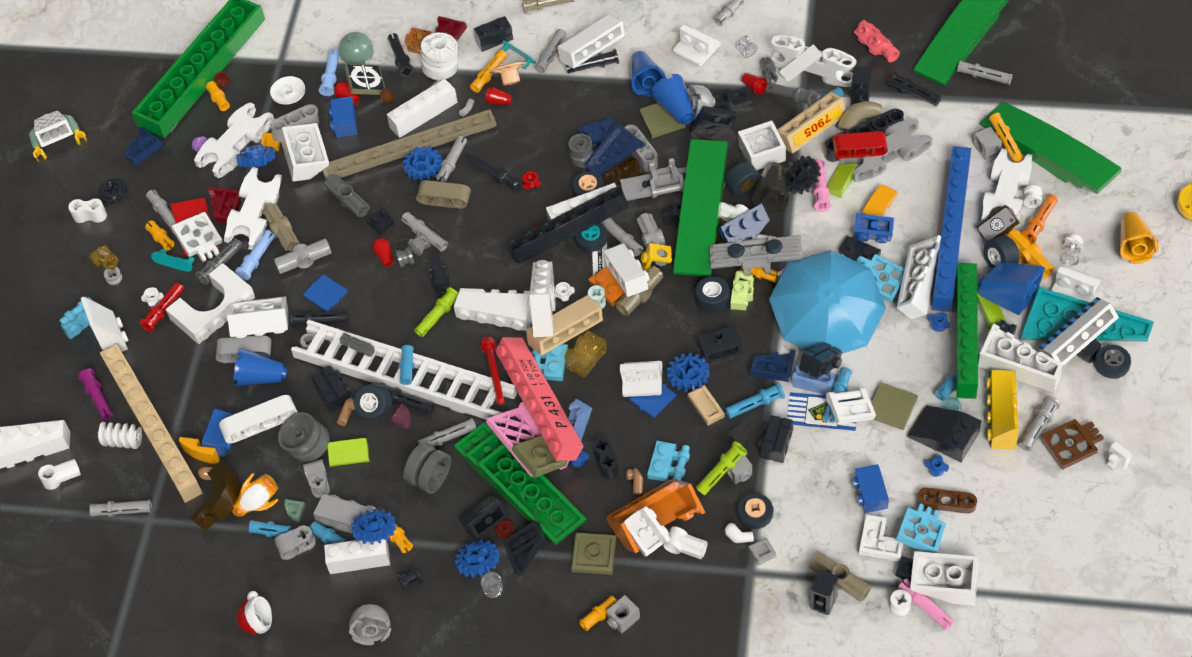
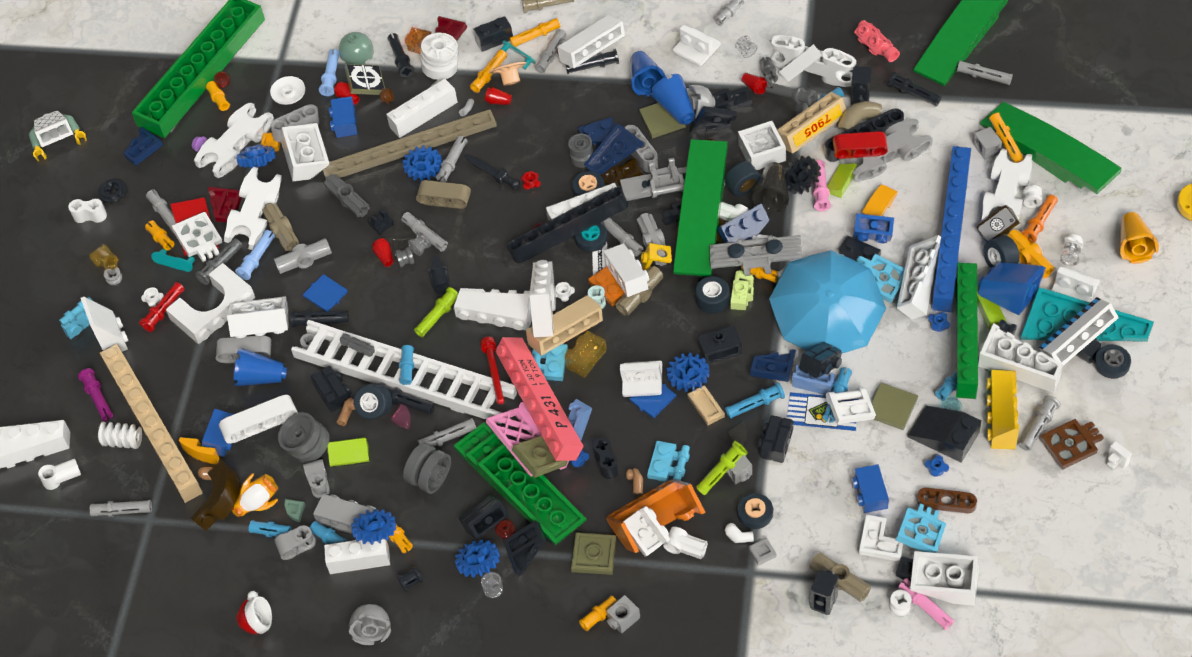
(541, 29): none -> light orange pin

